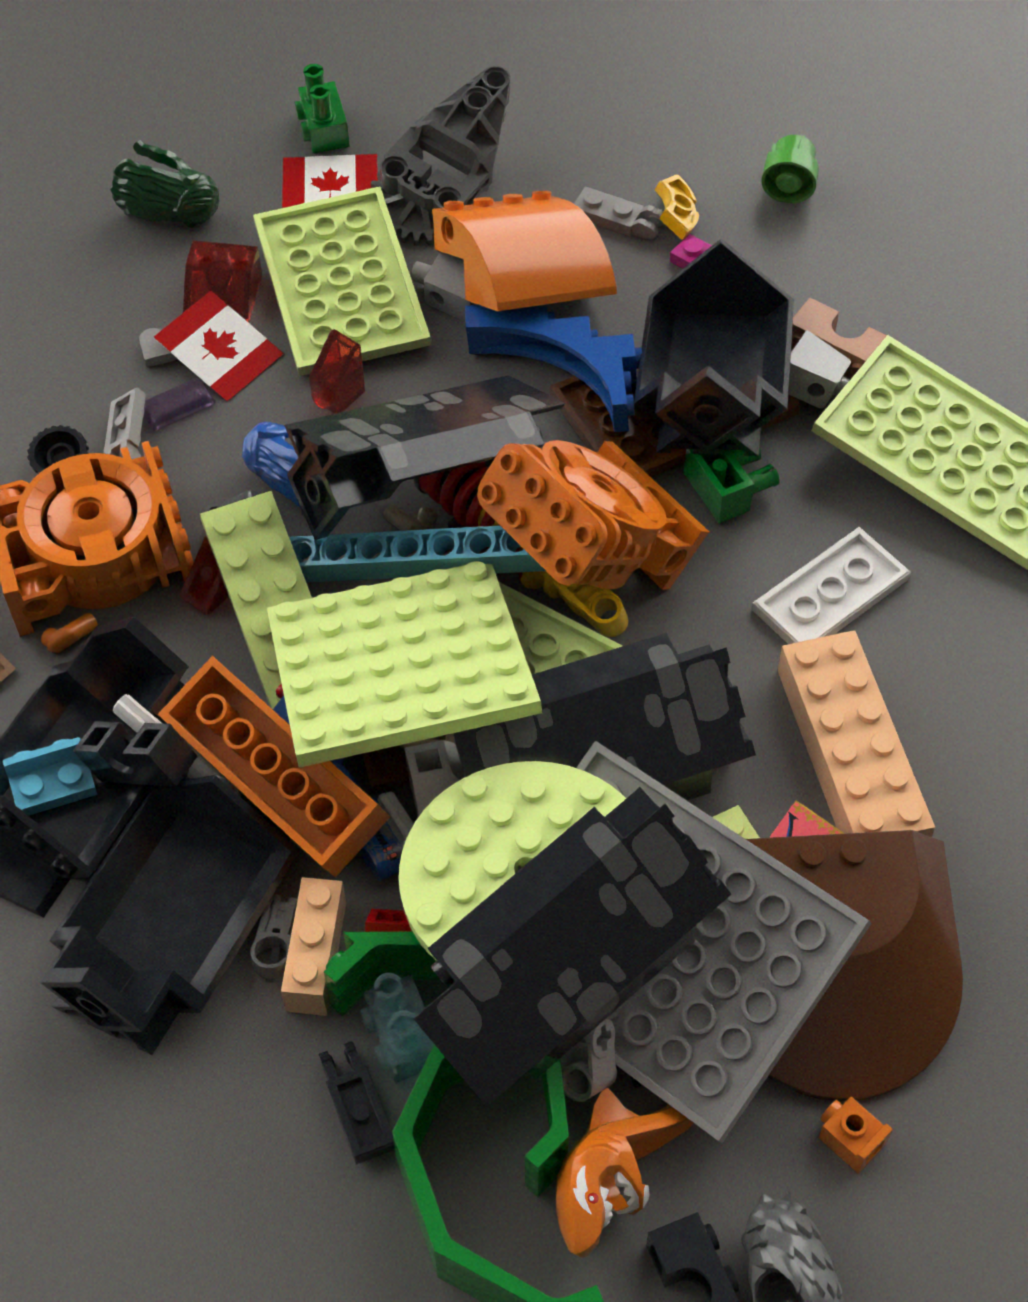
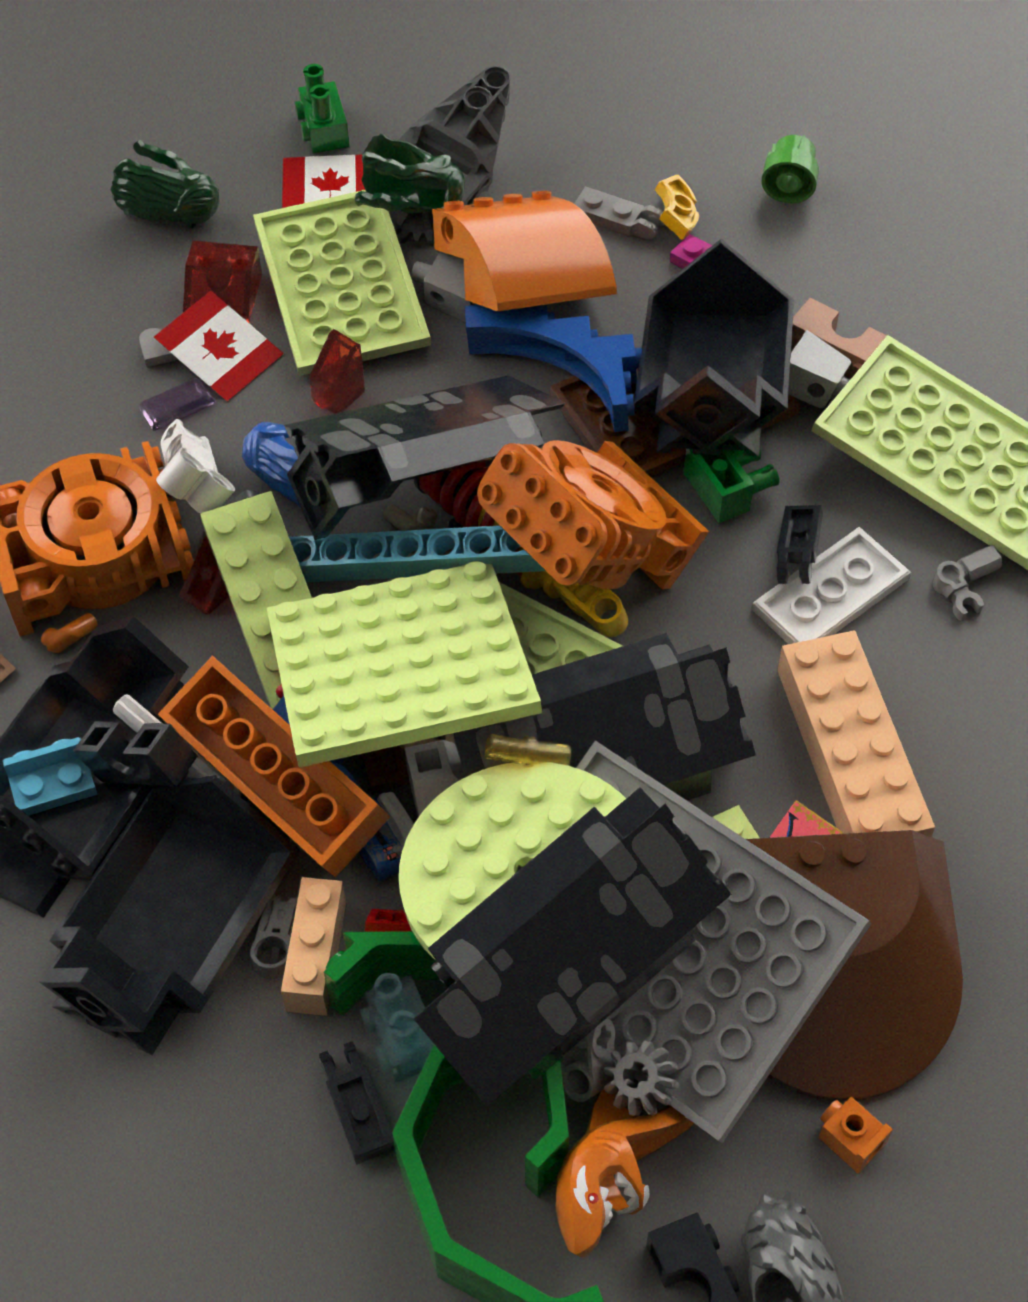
(55, 445): black hat -> none
(125, 423): light grey hinge -> none
(192, 470): none -> white piece
(407, 178): none -> dark green hair
(525, 751): none -> clear yellow pin
(636, 1062): none -> light grey gear
(799, 541): none -> black hinge
(953, 579): none -> light grey bar

